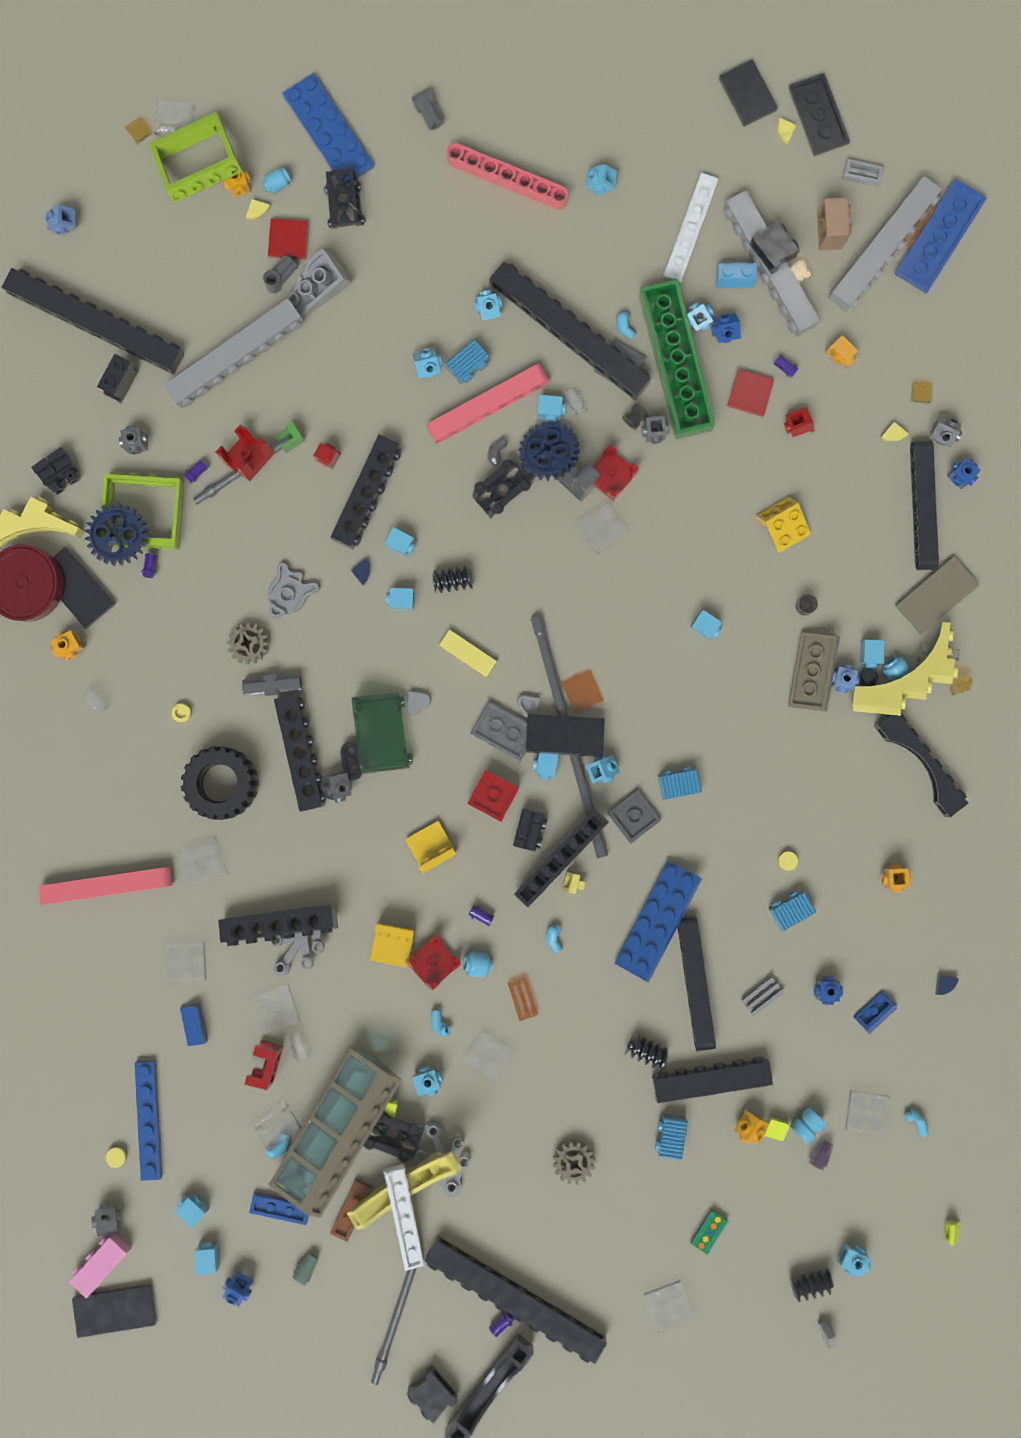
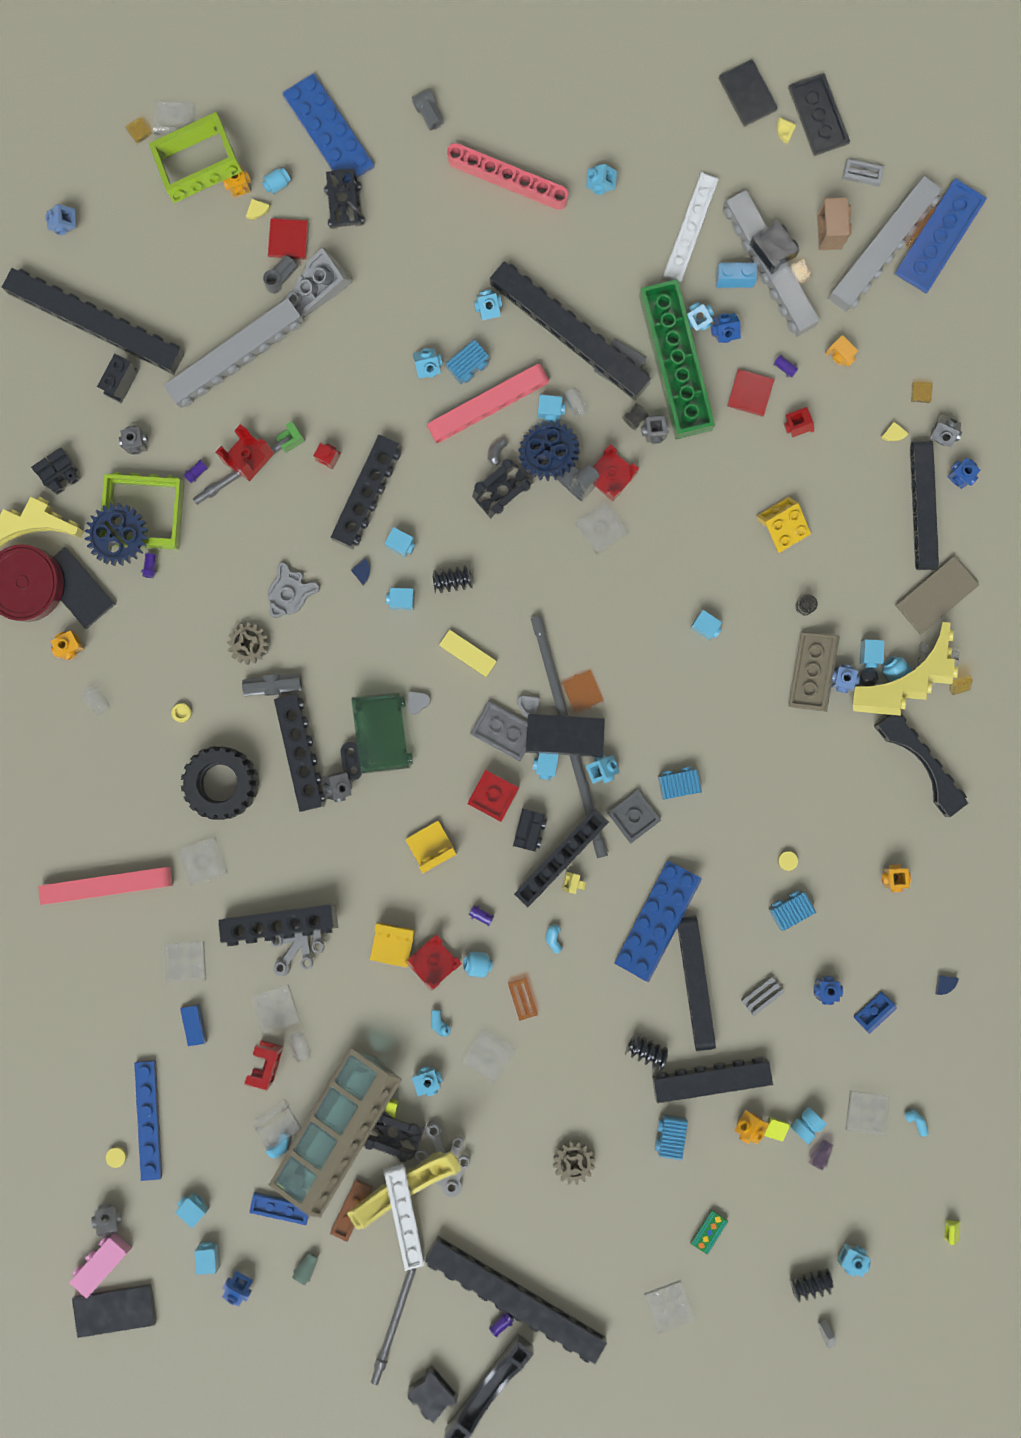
(622, 325): medium azure arm -> none

